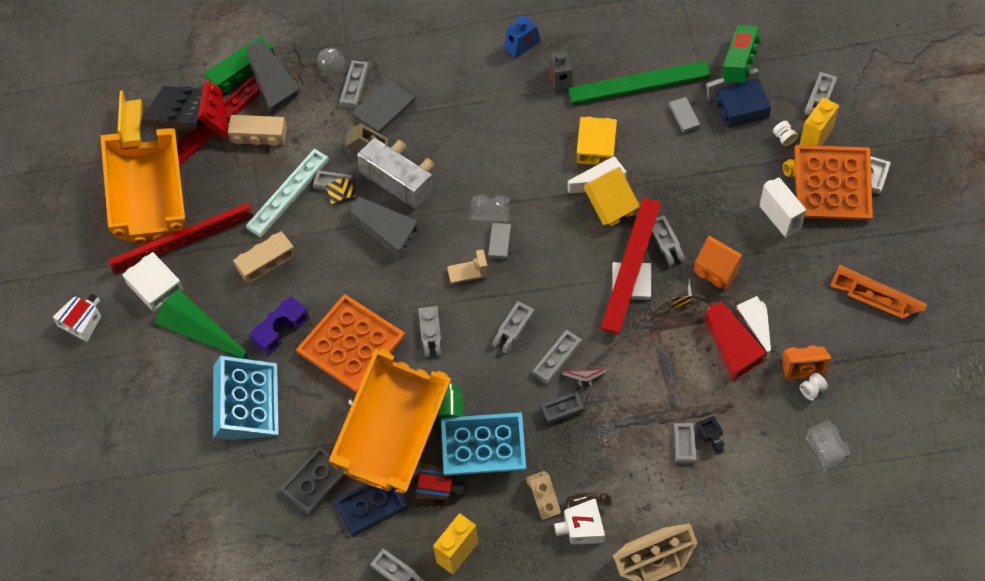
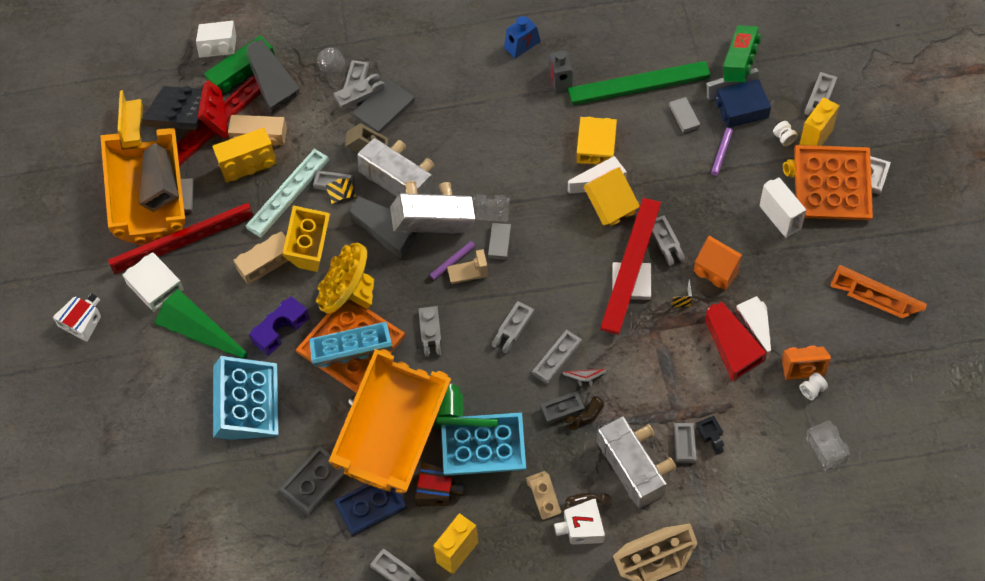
(157, 178): none -> dark grey slope
(187, 193): none -> light grey tile
(216, 39): none -> white brick
(245, 155): none -> yellow brick
(305, 237): none -> yellow slope
(346, 280): none -> yellow bracket
(349, 344): none -> medium azure slope
(359, 91): none -> light grey hinge
(431, 212): none -> piece
(452, 260): none -> medium lavender bar
(467, 421): none -> green bar
(590, 415): none -> dark brown arm
(631, 461): none -> flat silver piece
(721, 153): none -> medium lavender bar

